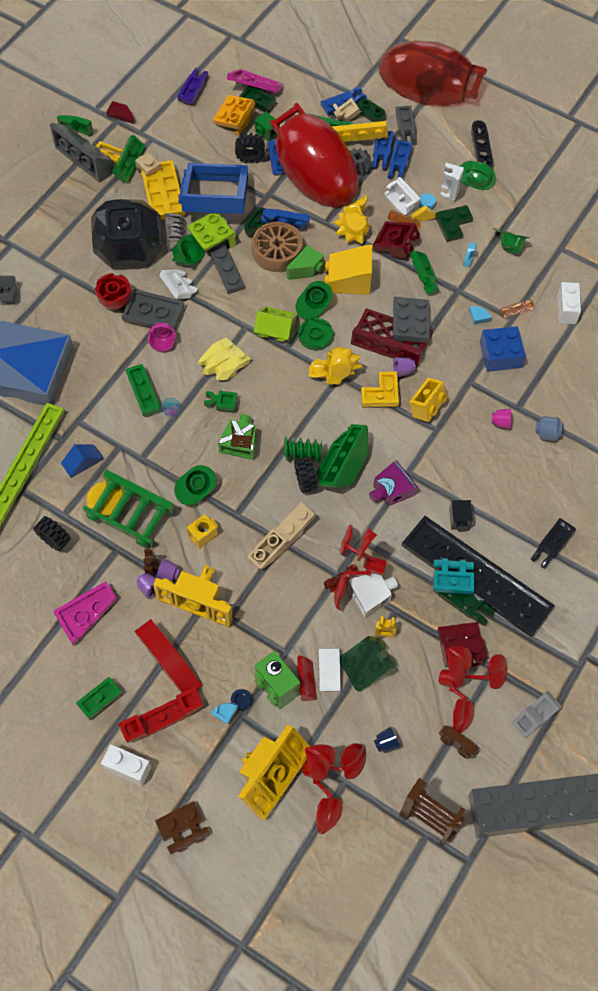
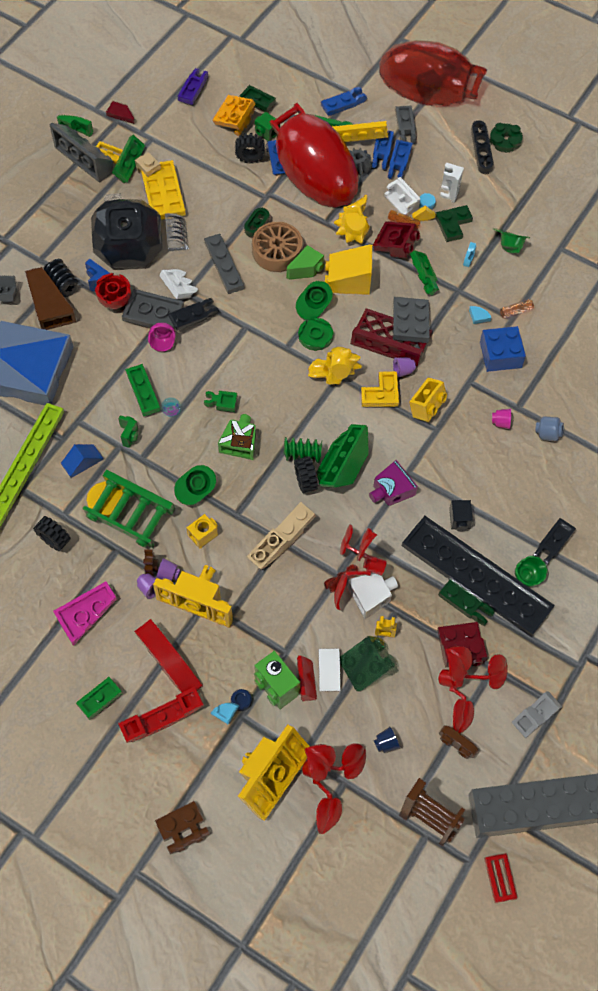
(49, 302): none -> reddish brown slope
(61, 277): none -> black piece
(95, 272): none -> blue slope
(126, 765): white brick -> none
(130, 430): none -> green bracket
(187, 251): green piece -> none
(192, 314): none -> black hinge
(211, 231): lime bracket -> none
(214, 203): blue window -> none
(223, 359): light yellow plate -> none
(255, 80): dark pink wing -> none
(275, 323): lime slope -> none
(298, 220): blue hinge -> none
(347, 110): tan bracket -> none
(371, 110): dark green plate -> none
(451, 581): teal plate -> none
(477, 175): green piece -> none
(504, 130): none -> dark green plate
(513, 896): none -> red tile
(531, 571): none -> green hair
(568, 303): white brick -> none

